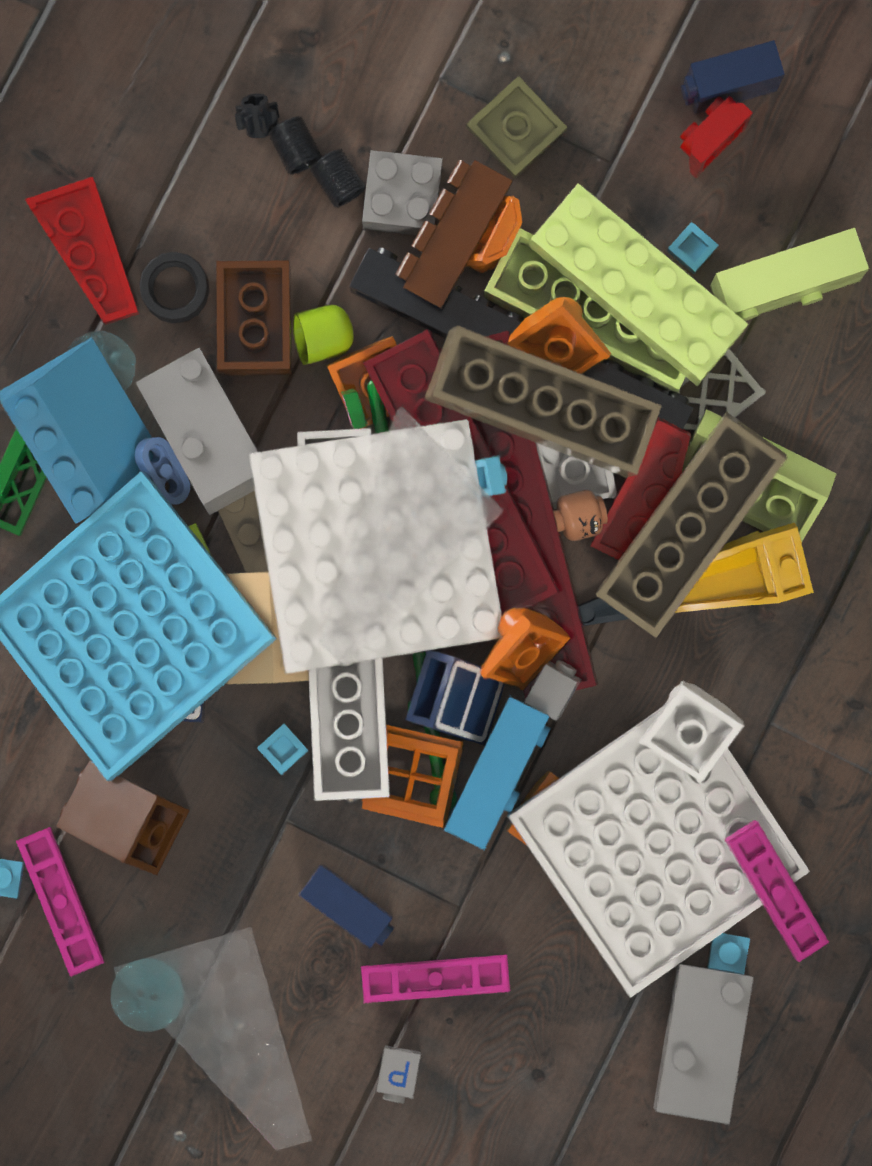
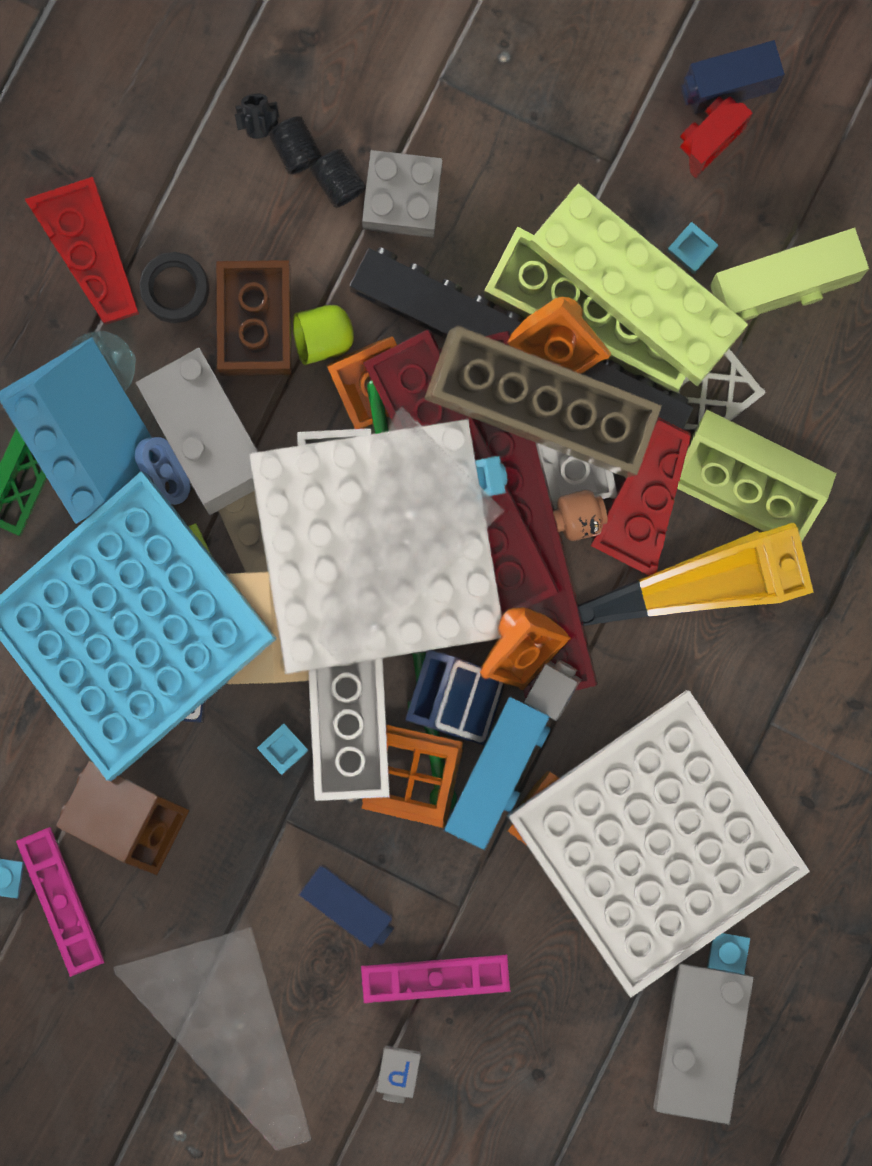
(141, 1011): clear light blue plate -> none
(354, 408): green tile -> none
(460, 229): reddish brown windscreen -> none
(498, 236): orange slope -> none
(516, 127): olive plate -> none
(691, 524): dark tan brick -> none
(692, 730): white slope -> none
(776, 890): dark pink plate -> none

